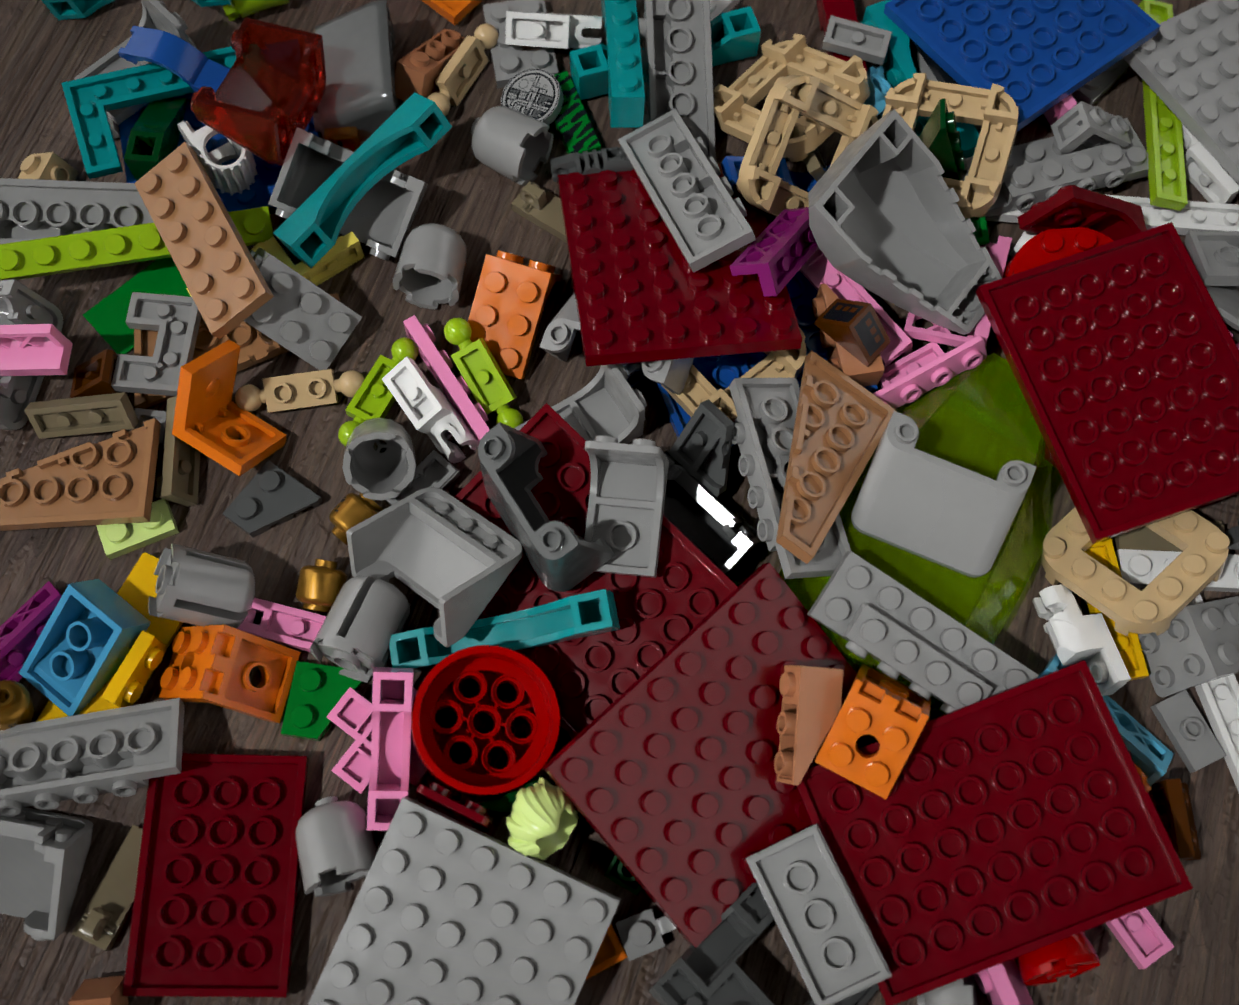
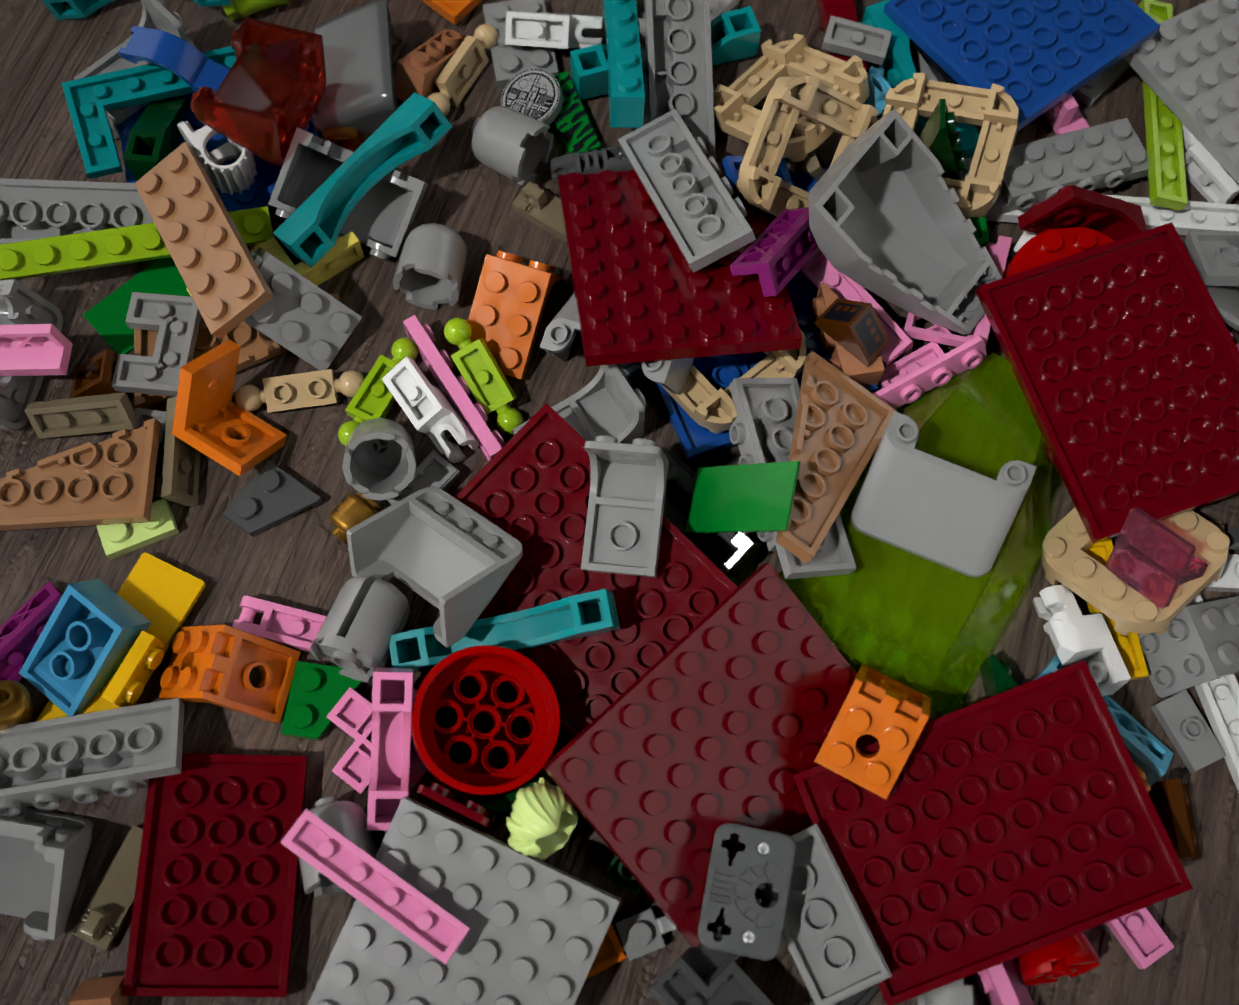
(46, 167): tan bracket -> none
(202, 588): light grey cylinder -> none
(320, 585): pearl gold head -> none
(375, 886): none -> bright pink plate
(509, 473): dark grey windscreen -> none
(706, 447): dark grey wing -> none
(734, 887): none -> dark grey axle
(743, 498): none -> green window
(808, 710): nougat slope -> none
(913, 638): light grey plate -> none
(1085, 121): light grey bracket -> none
(1153, 558): none -> clear pink bracket

